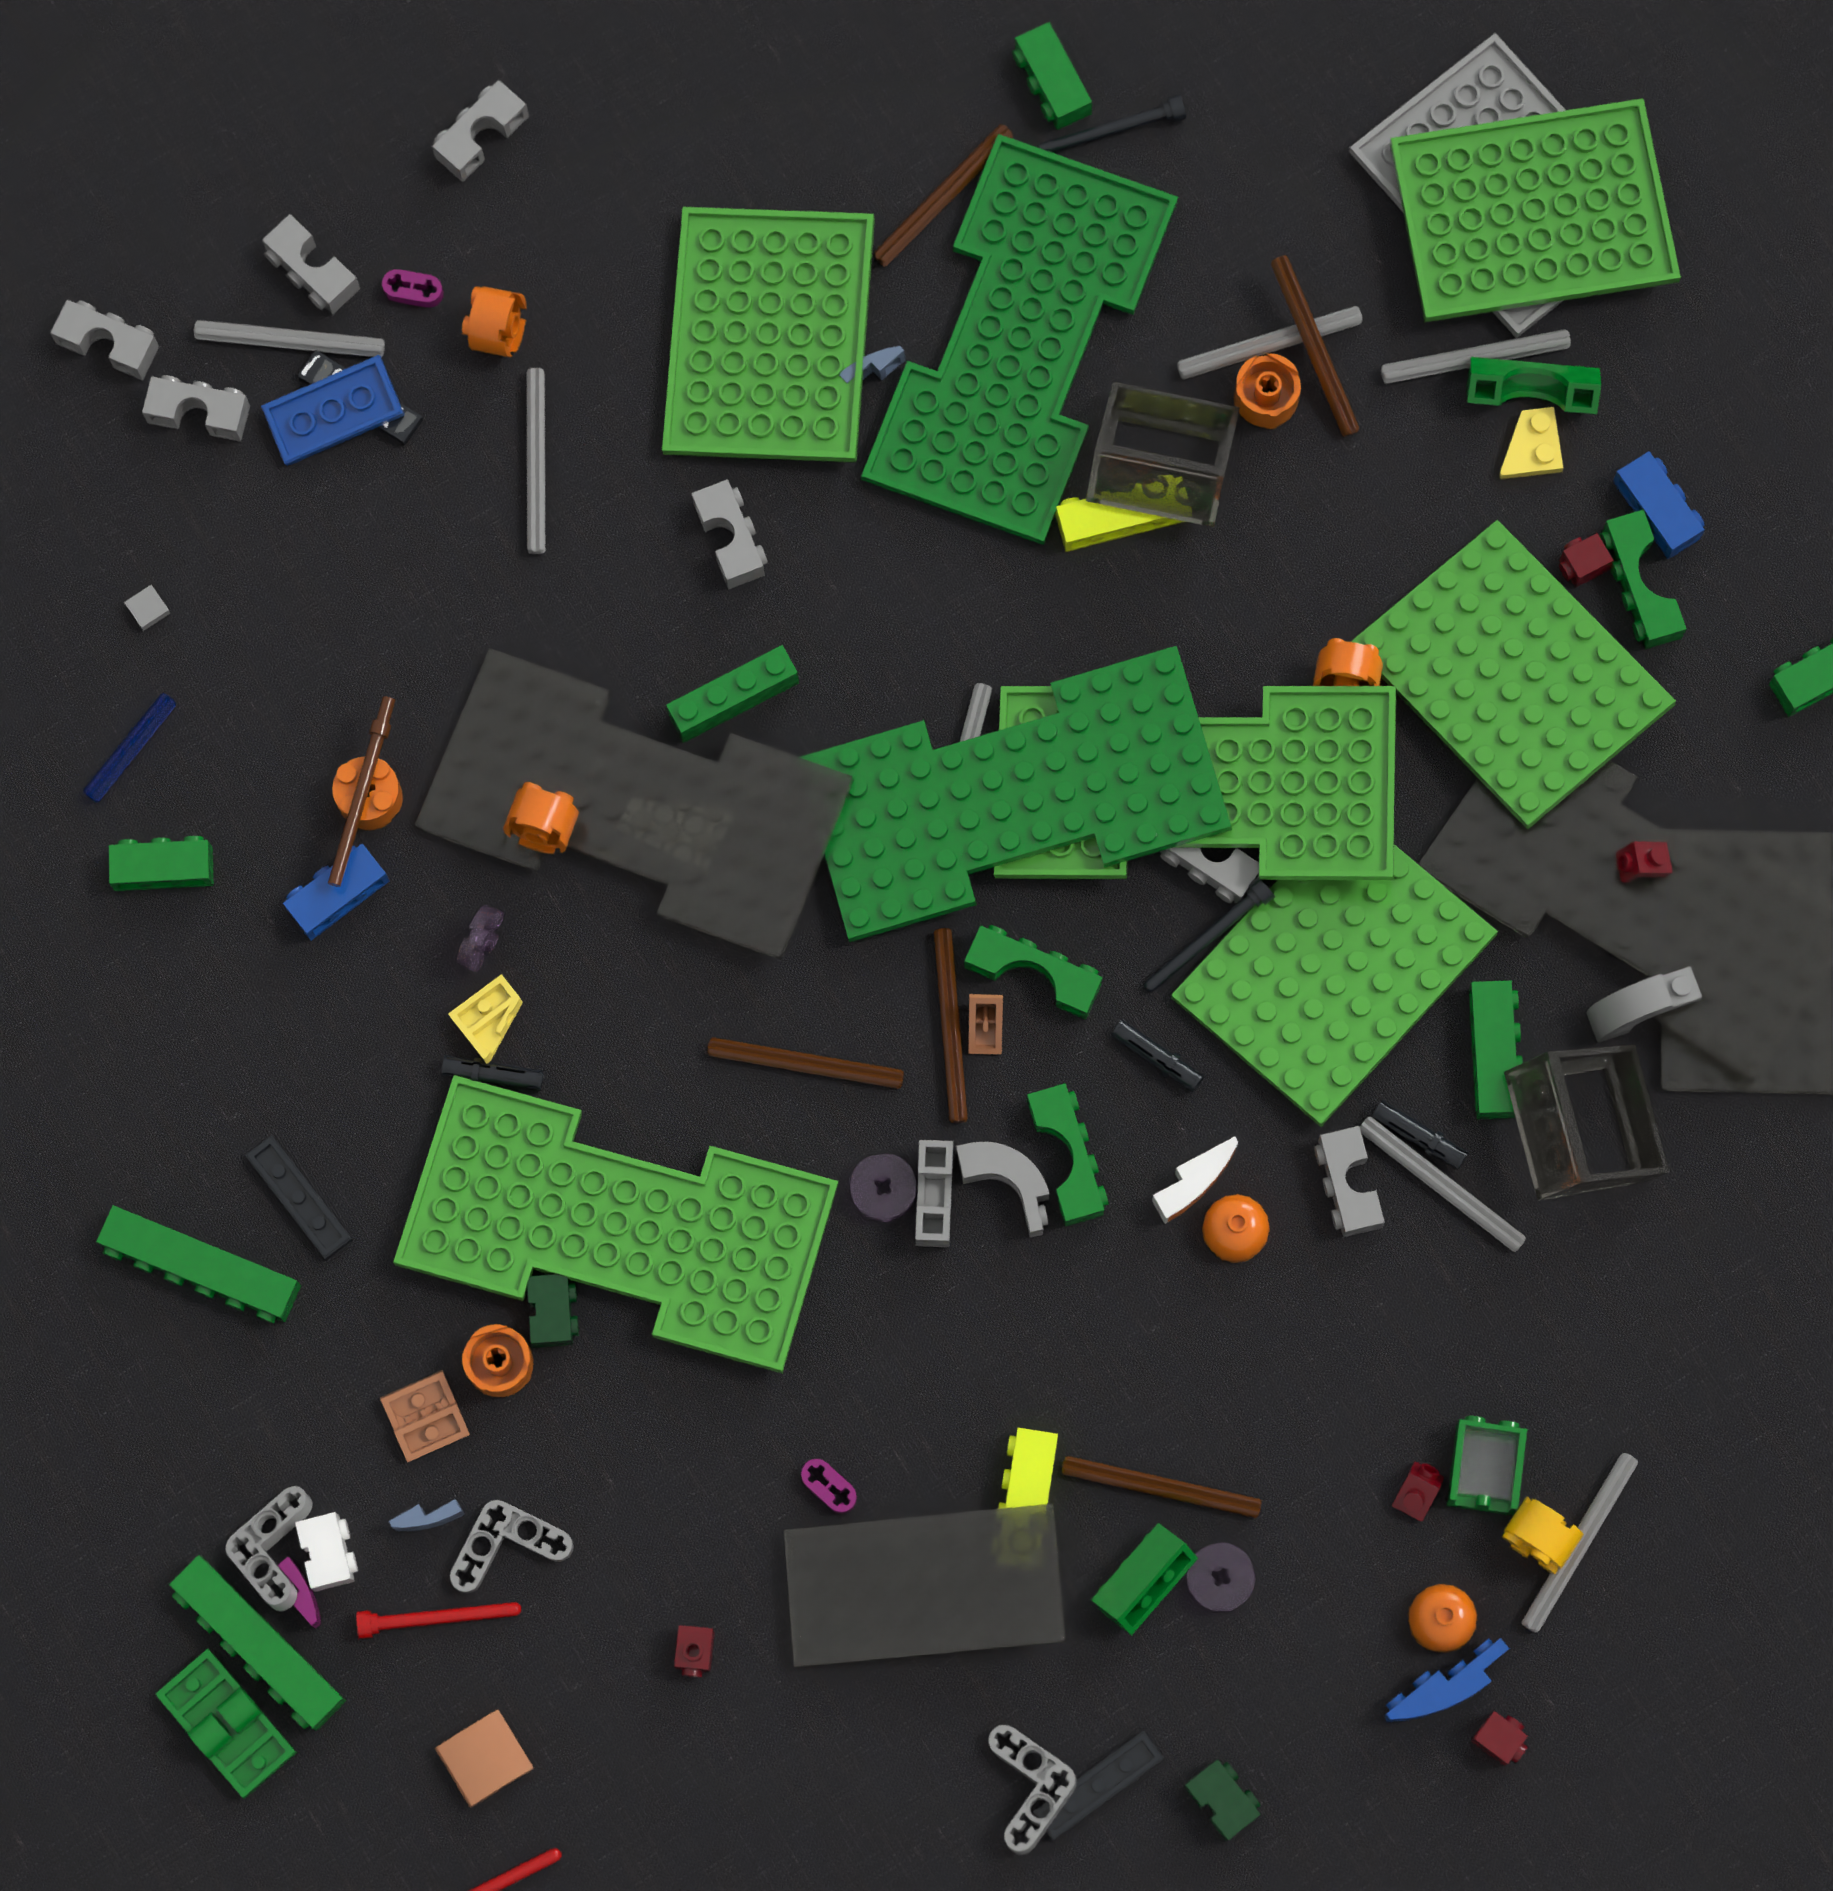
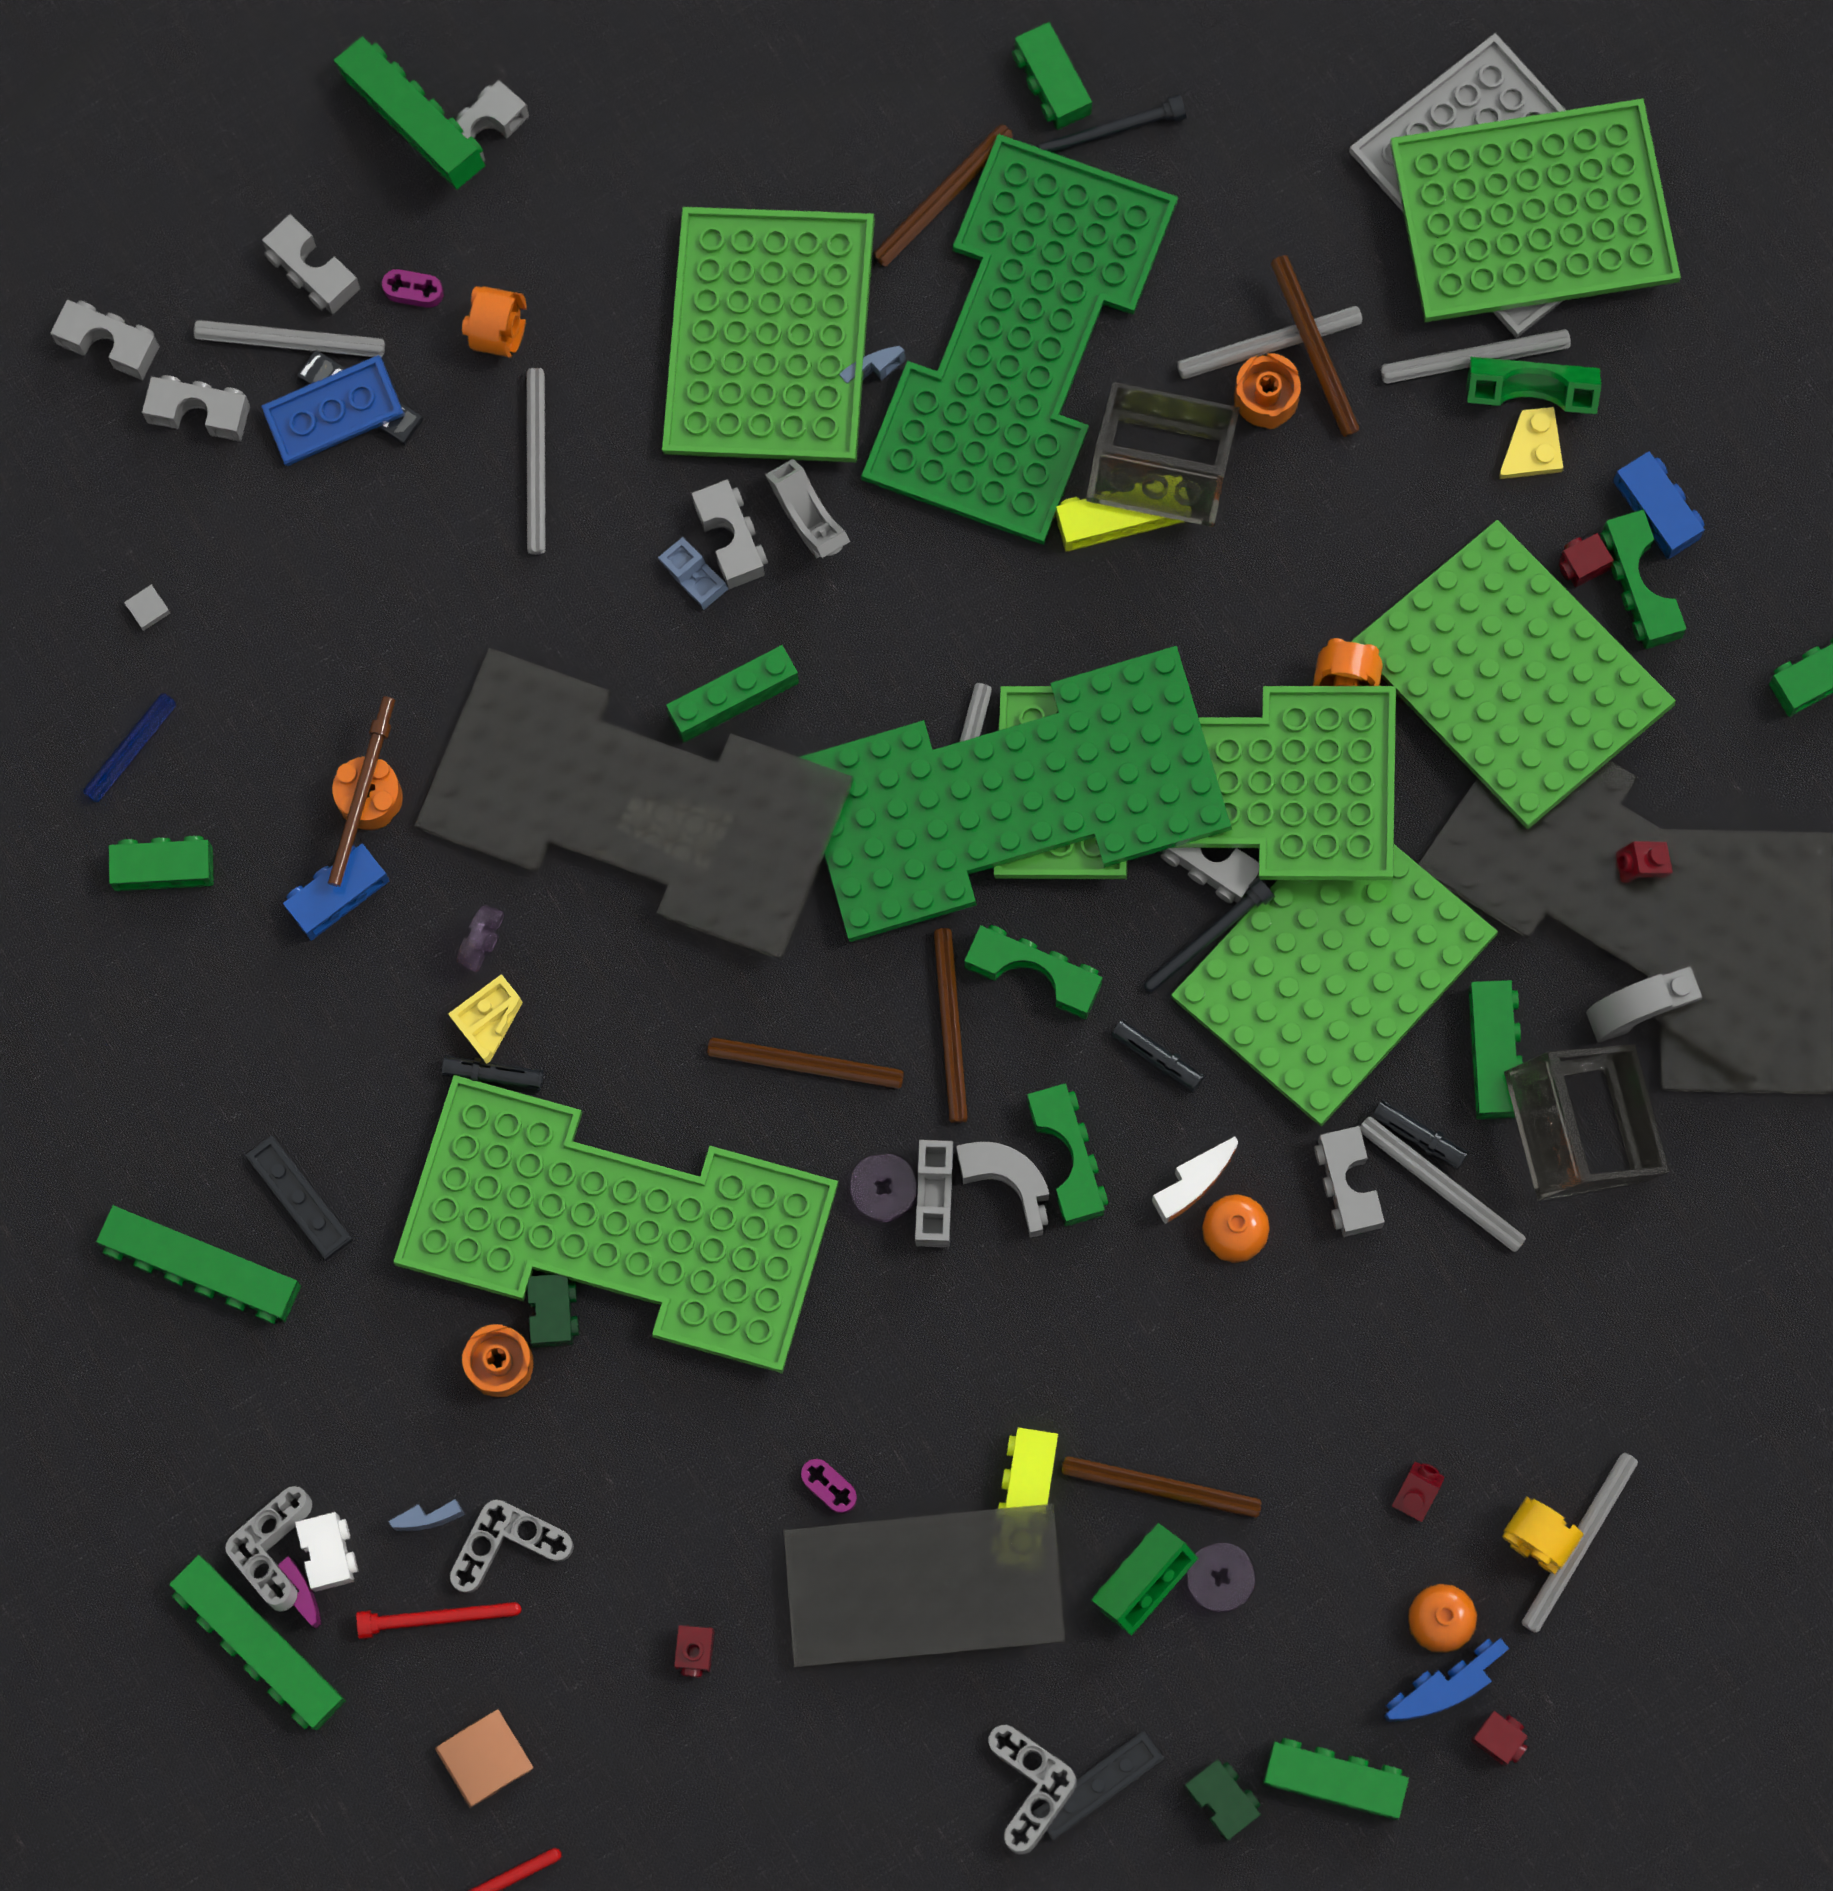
(226, 1723): green plate -> none
(410, 113): none -> green brick
(424, 1416): nougat slope -> none
(541, 818): orange brick -> none
(693, 573): none -> sand blue slope
(805, 510): none -> light grey arch
(985, 1024): nougat slope -> none
(1336, 1780): none -> green brick
(1487, 1465): window -> none

